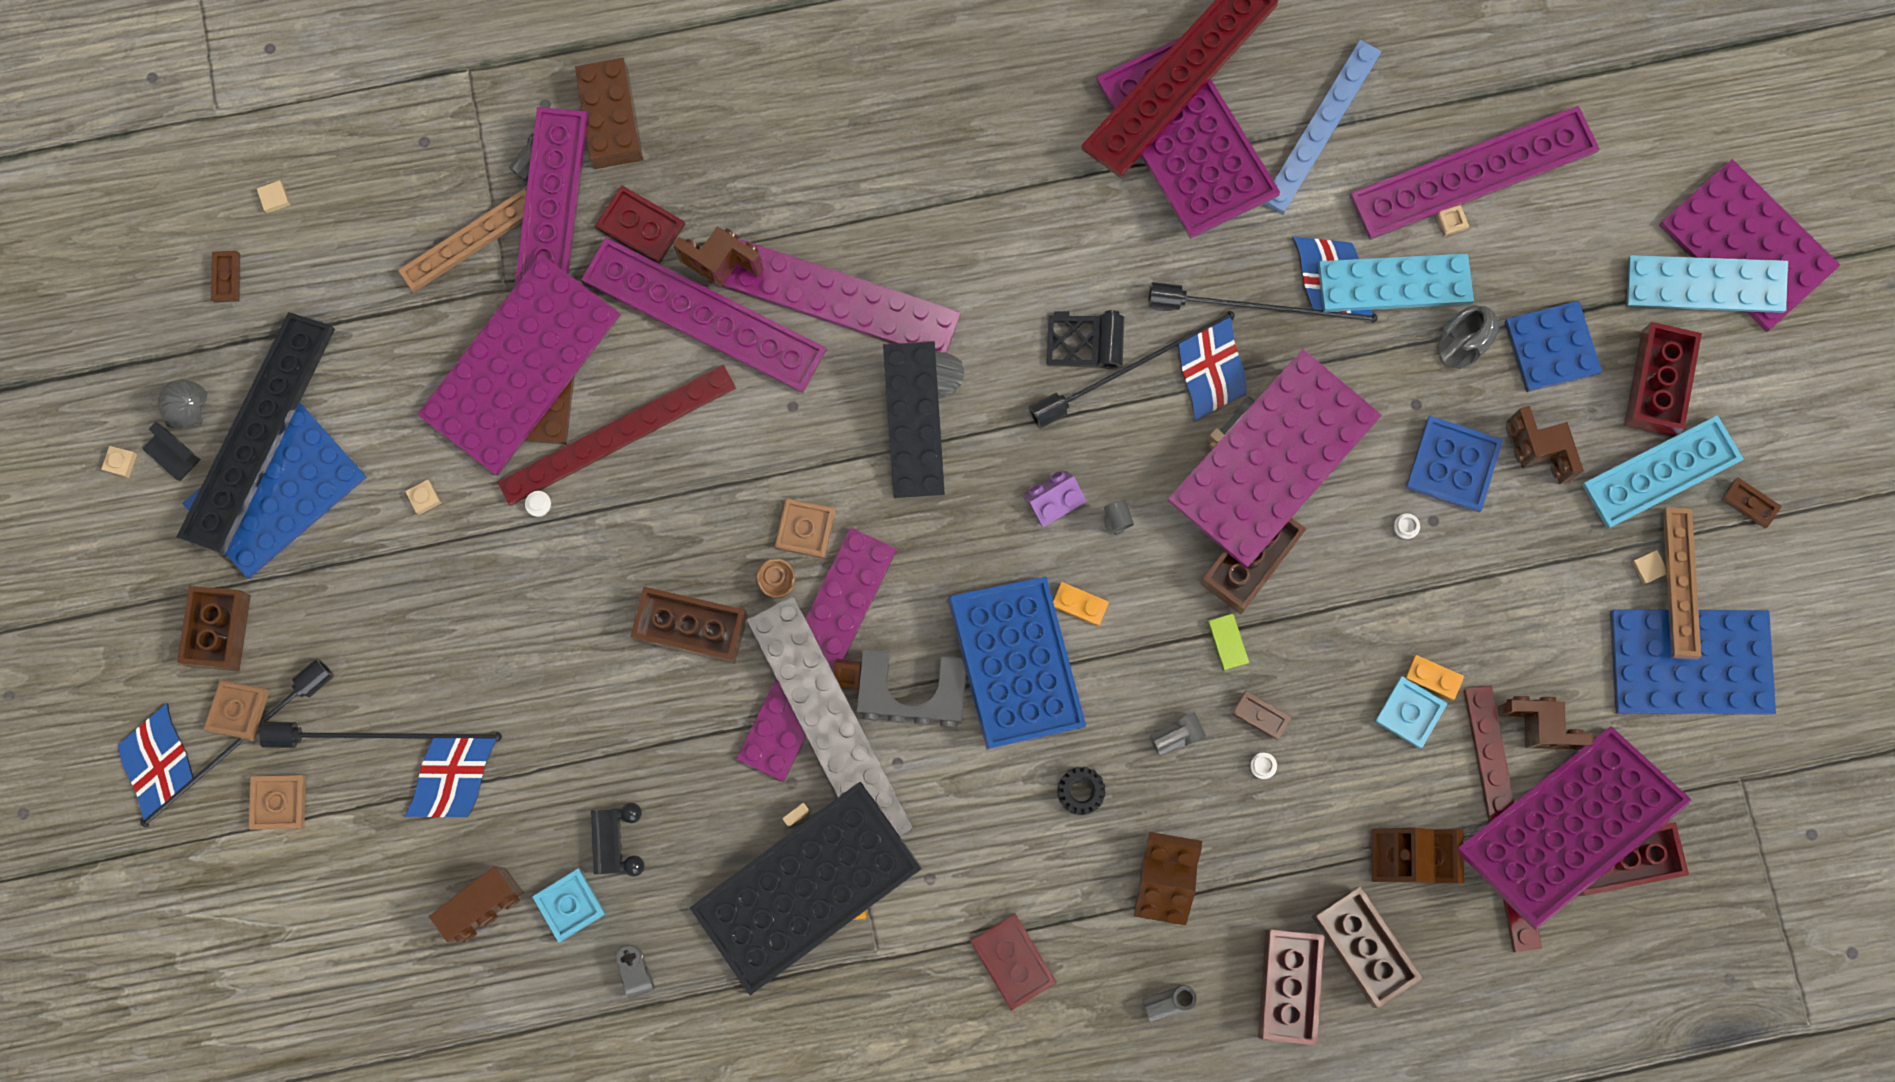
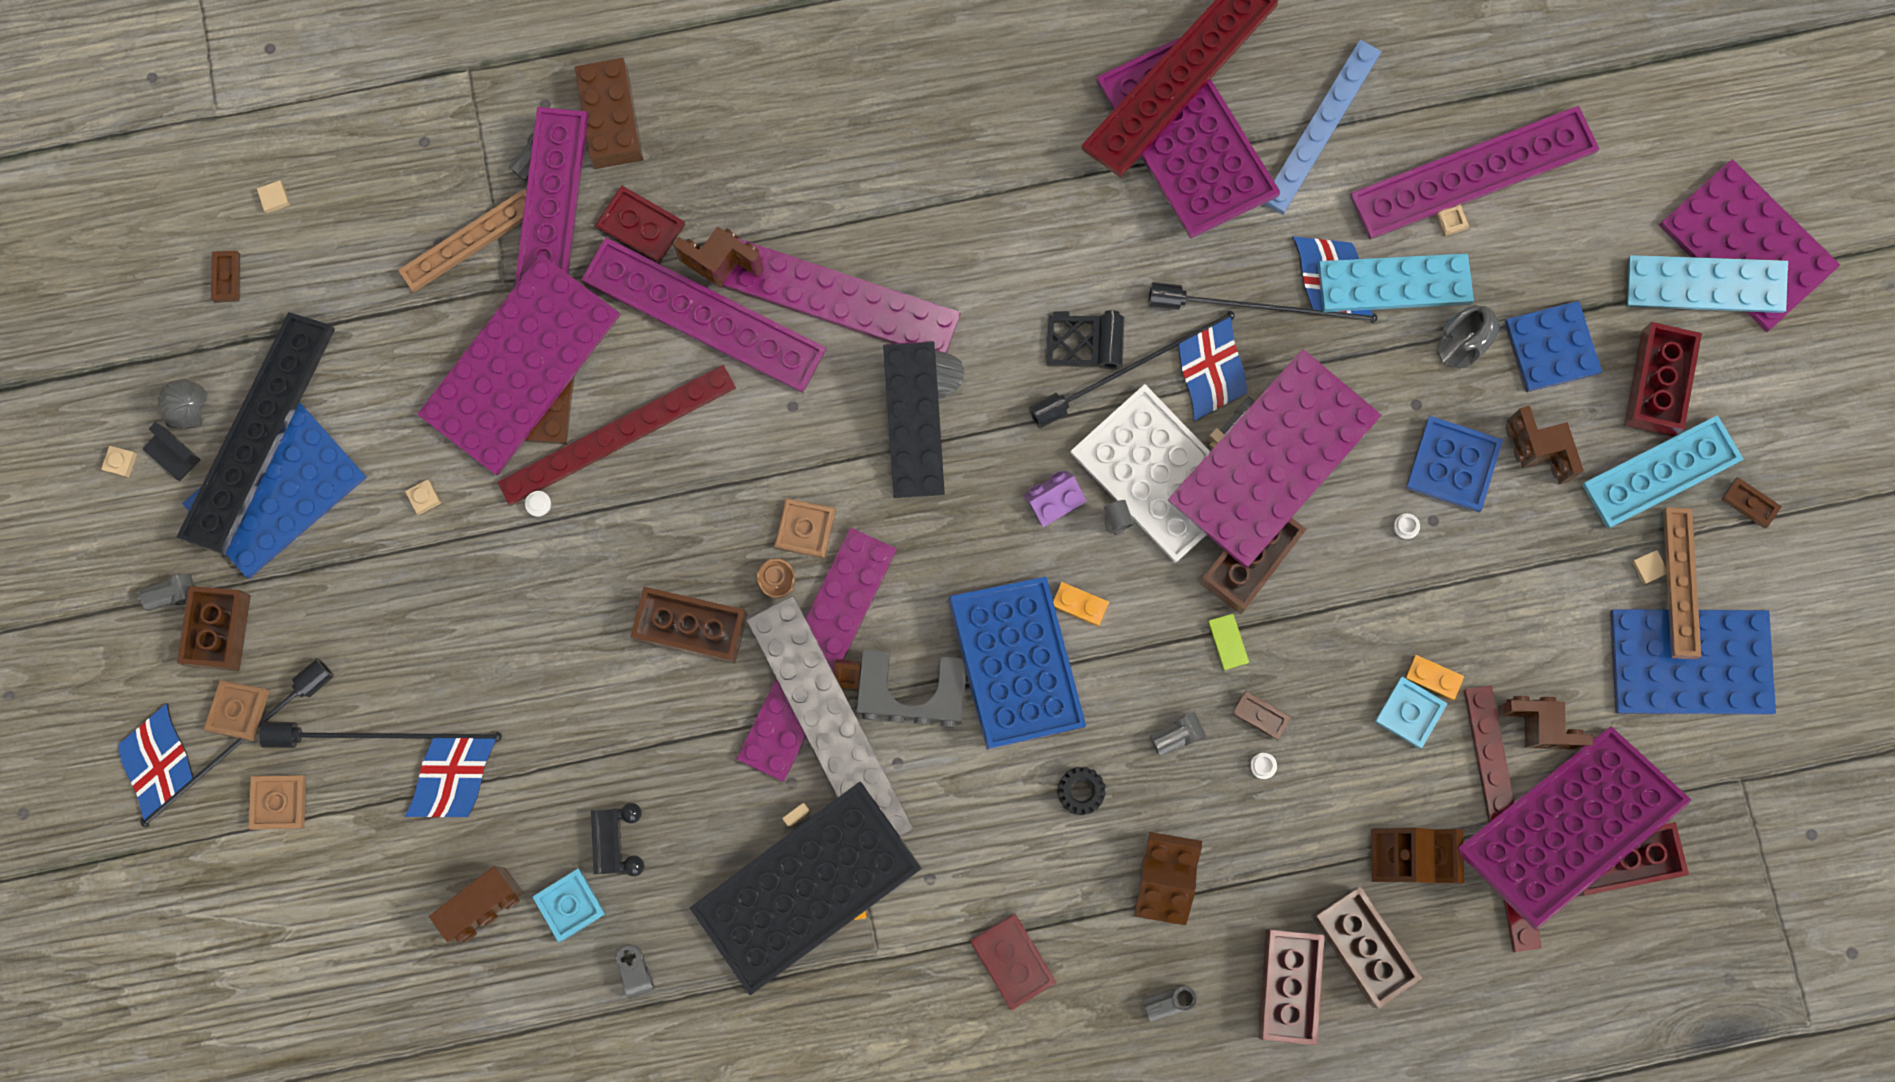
(167, 593): none -> dark grey piece
(1143, 459): none -> white plate

